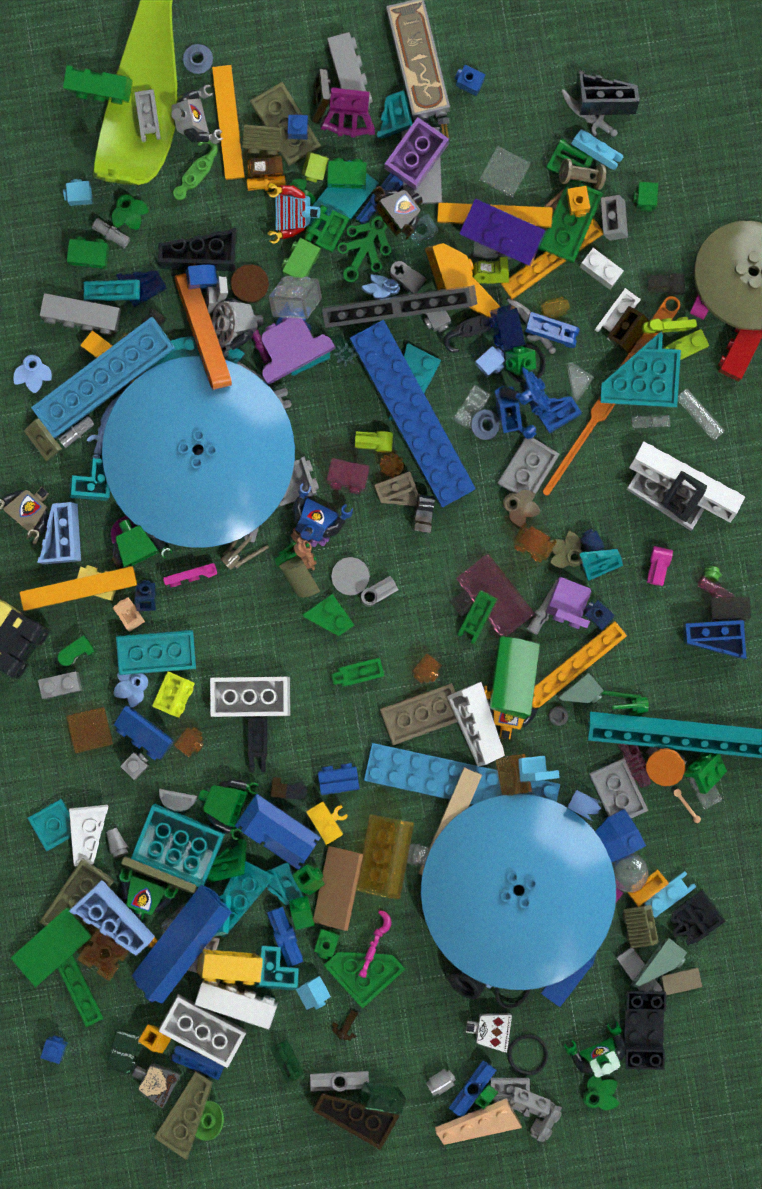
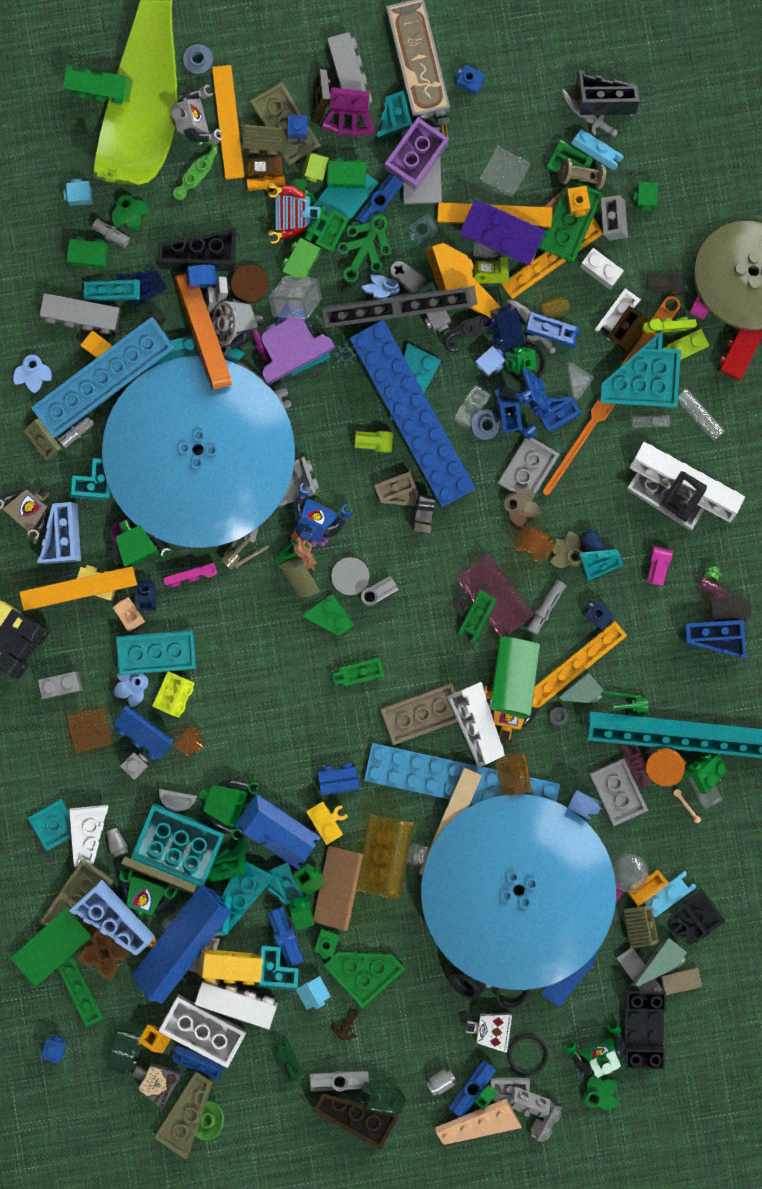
(69, 654): green leg -> none
(98, 449): light blue piece -> none
(147, 113): light grey hinge -> none
(250, 696): white brick -> none
(257, 742): black hinge -> none
(289, 791): leg -> none
(348, 476): clear pink brick -> none
(378, 933): dark pink piece -> none
(391, 465): clear orange gear -> none
(398, 210): dark brown torso -> none
(427, 669): clear orange brick -> none
(535, 769): medium azure panel -> none
(569, 603): medium lavender bracket -> none
(620, 835): blue wedge -> none

